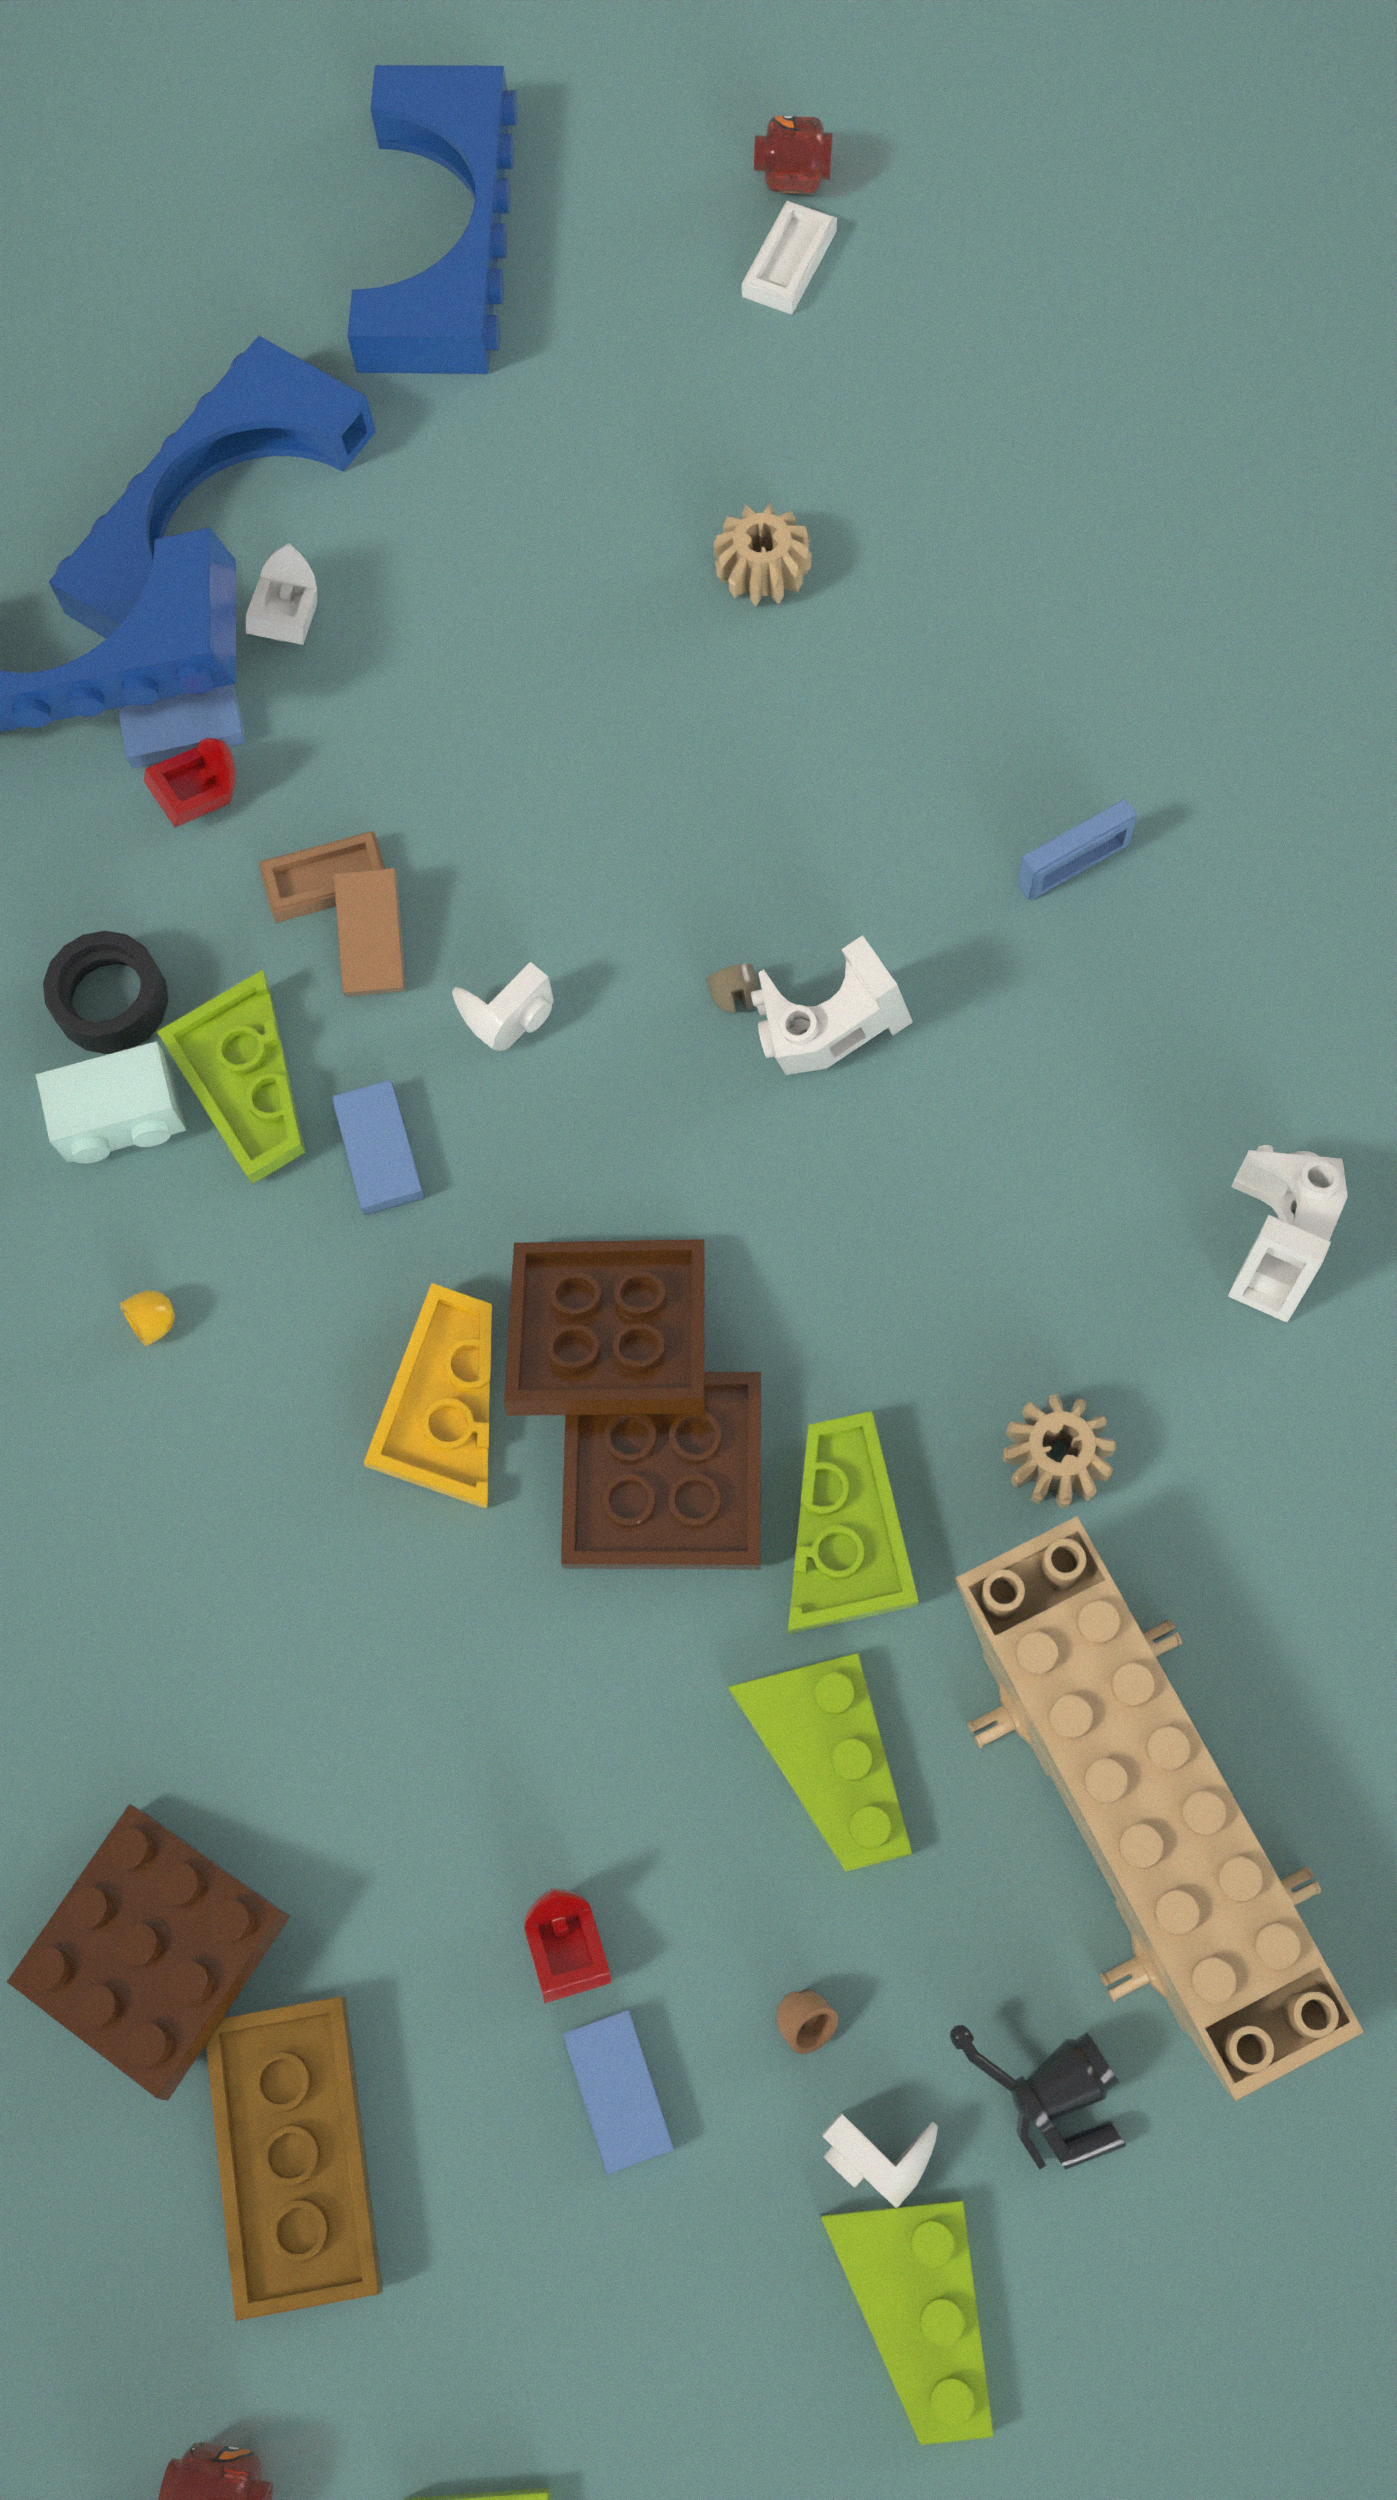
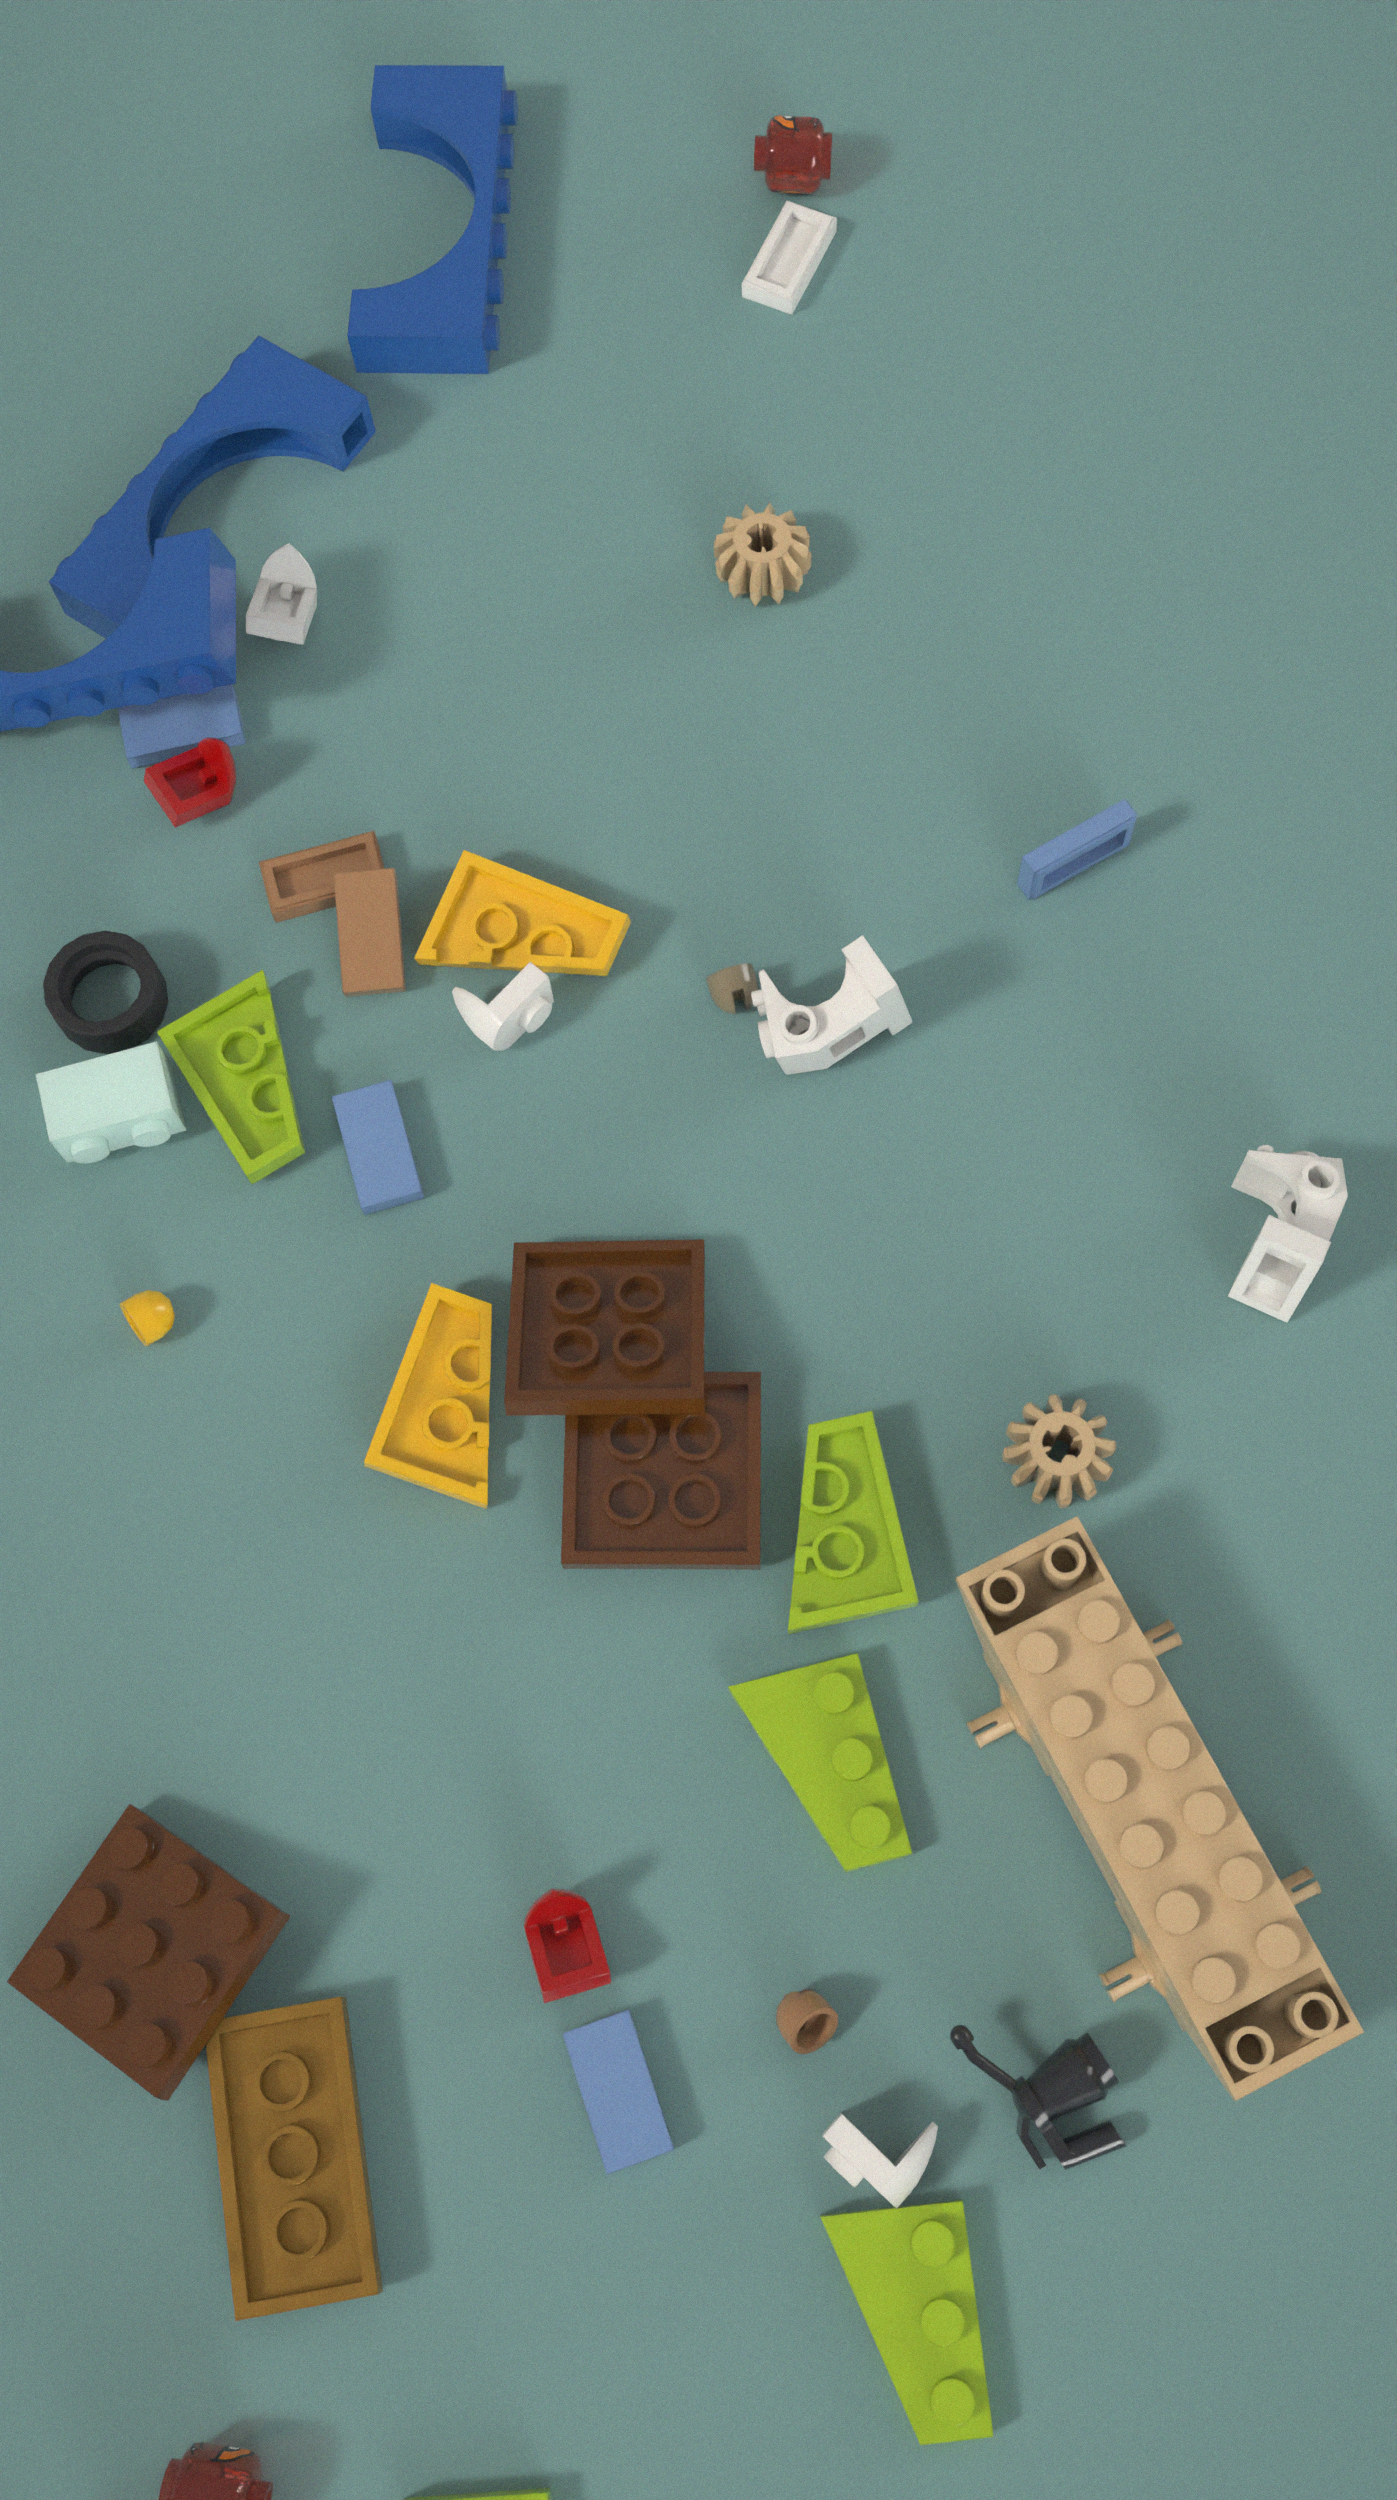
(509, 919): none -> yellow wing

